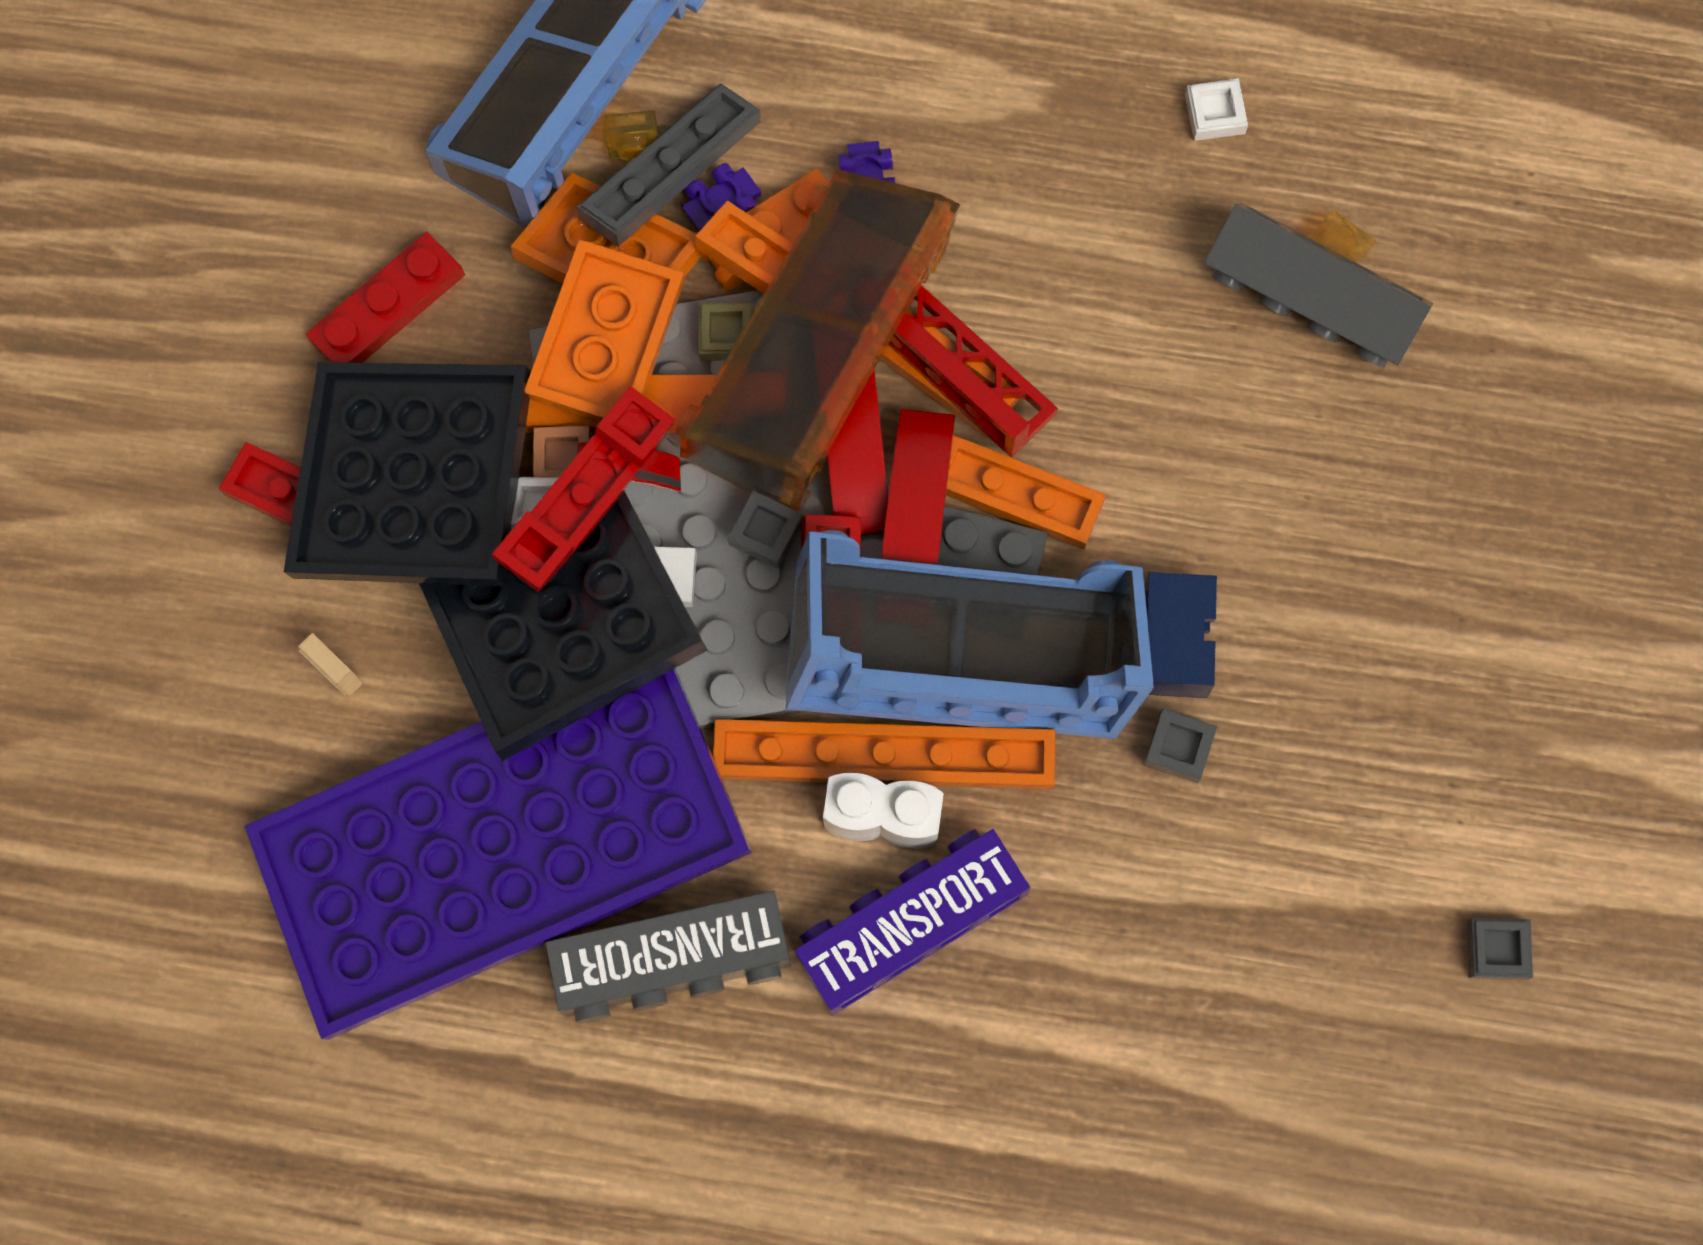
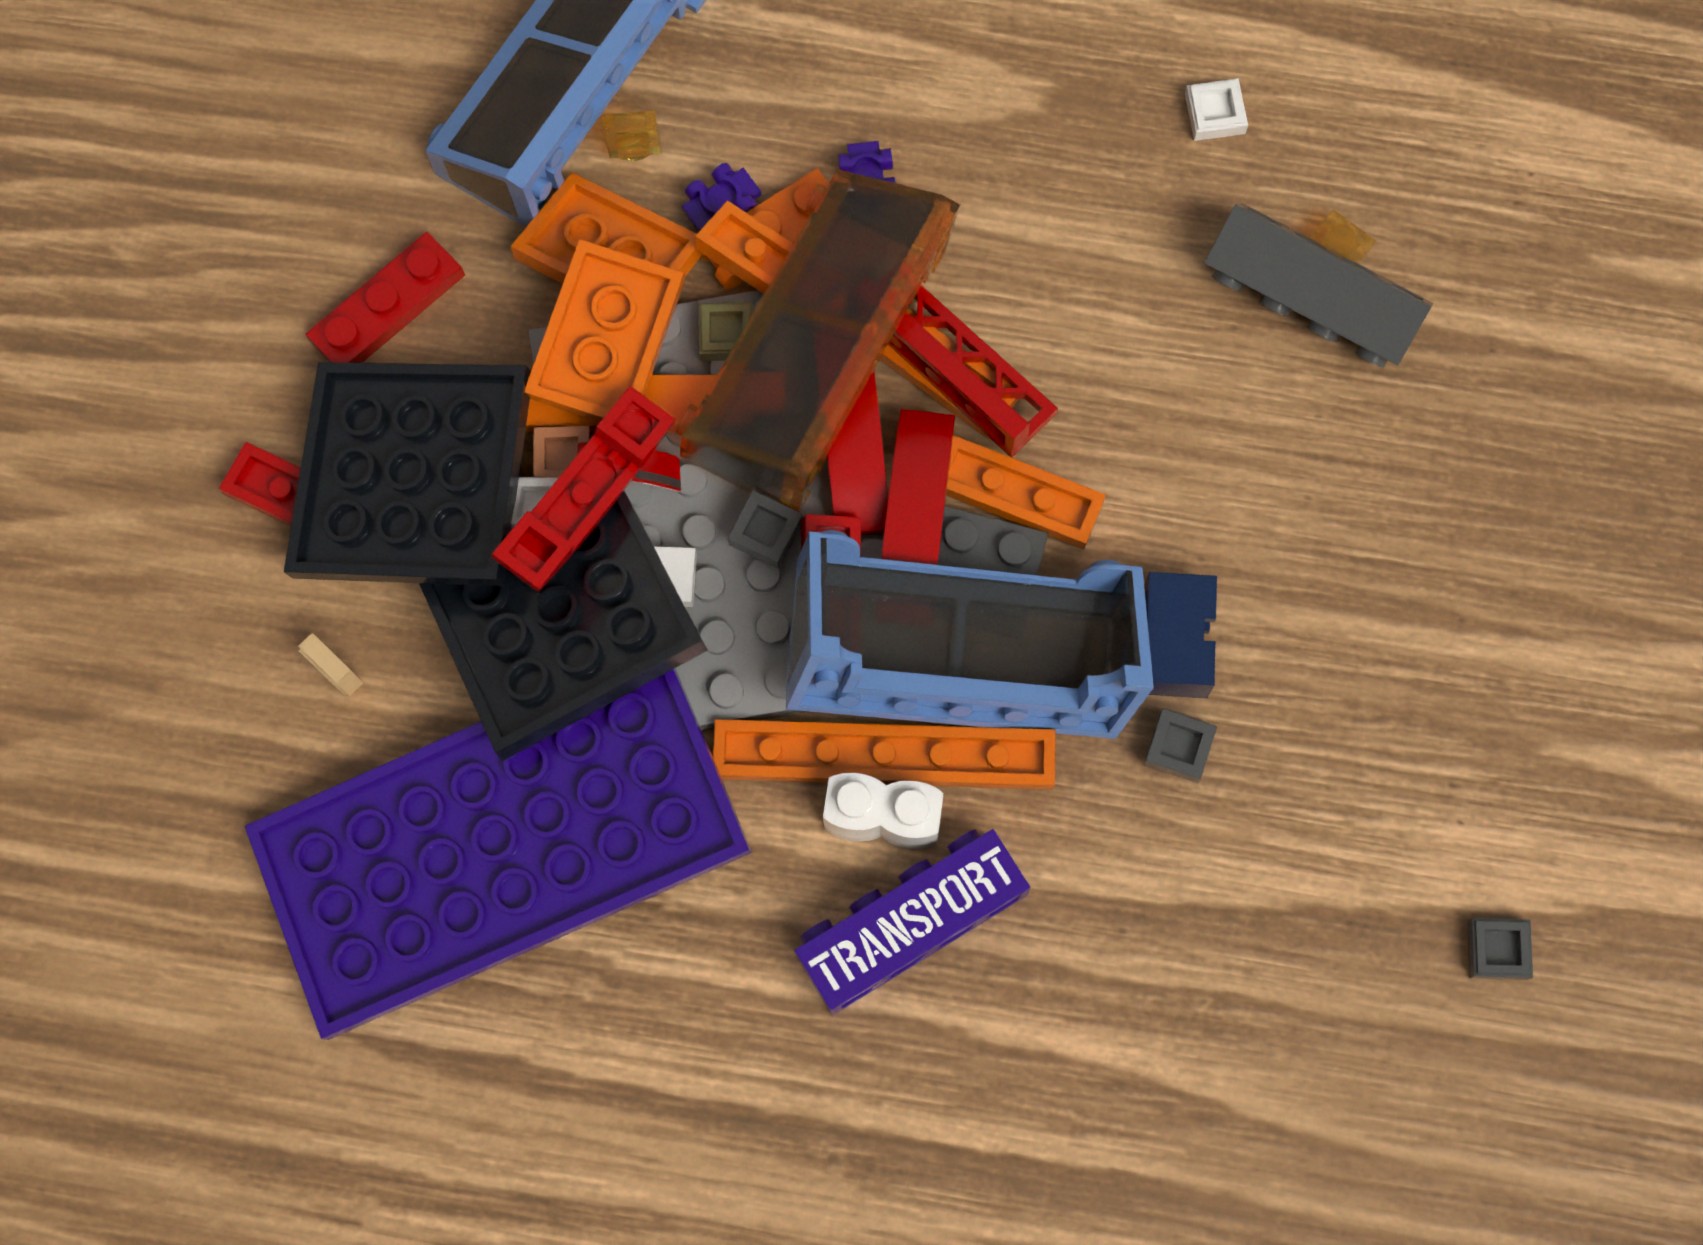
(668, 164): dark grey tile -> none
(668, 955): dark grey brick -> none

